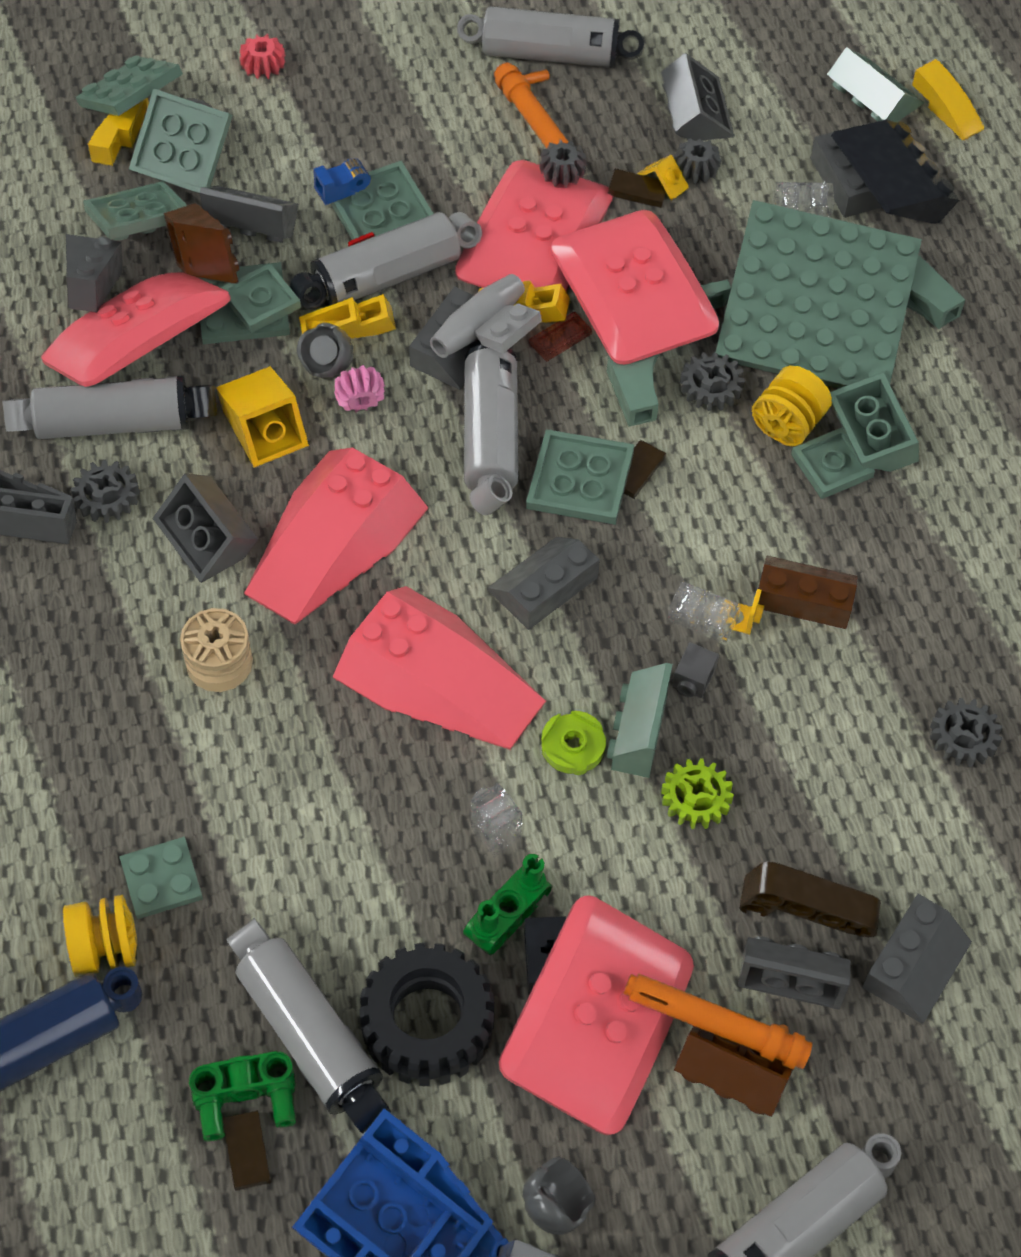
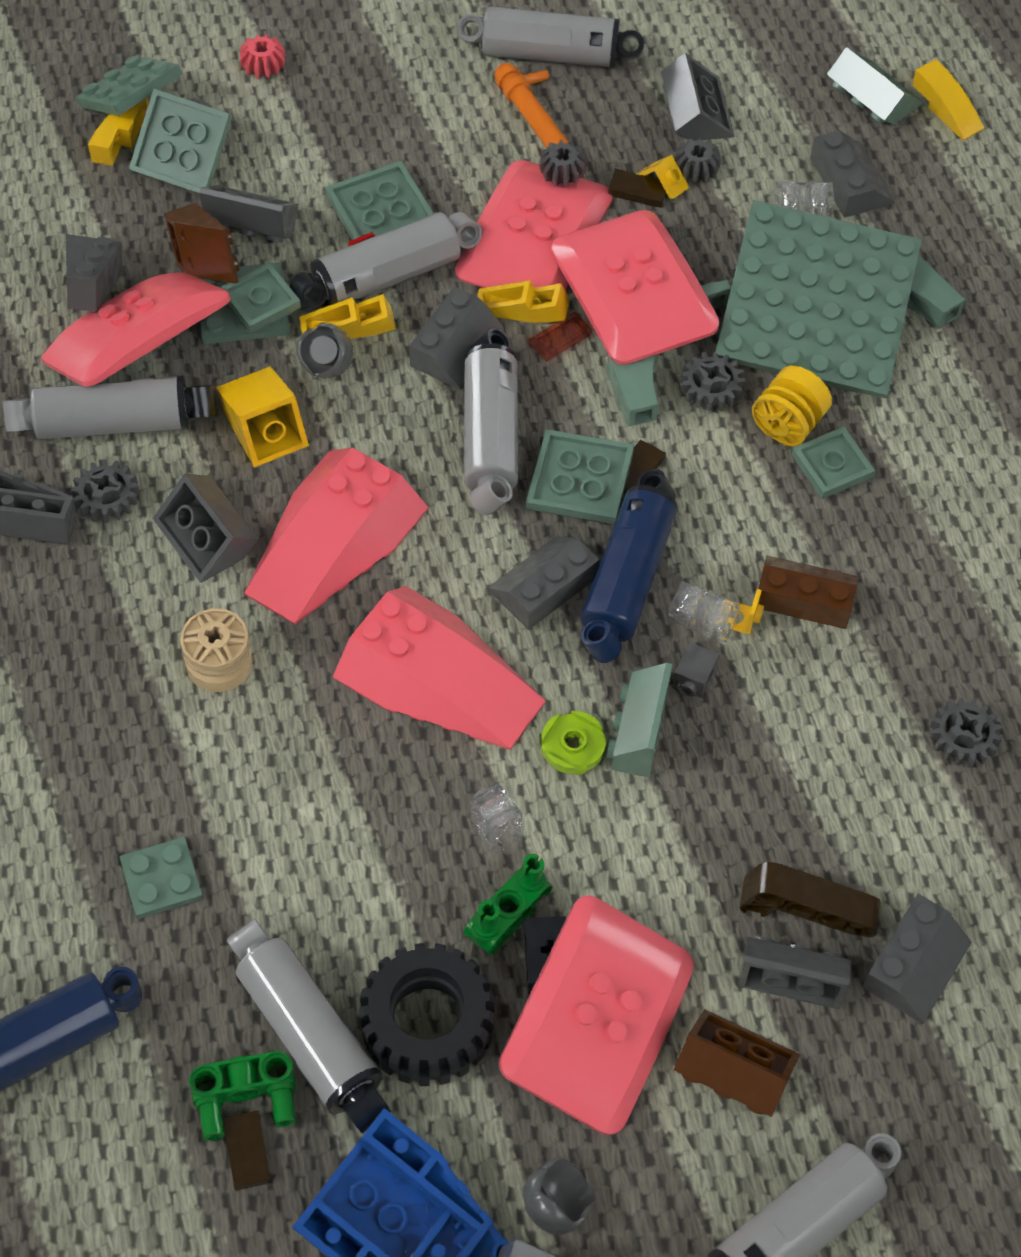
(99, 935): yellow wheel -> none
(133, 210): sand green plate -> none
(340, 180): blue leg -> none
(359, 388): bright pink gear -> none
(488, 317): light grey plate -> none
(628, 565): none -> dark blue piece
(704, 805): lime gear -> none
(770, 1040): orange cylinder -> none
(876, 424): sand green slope -> none
(897, 170): black slope -> none

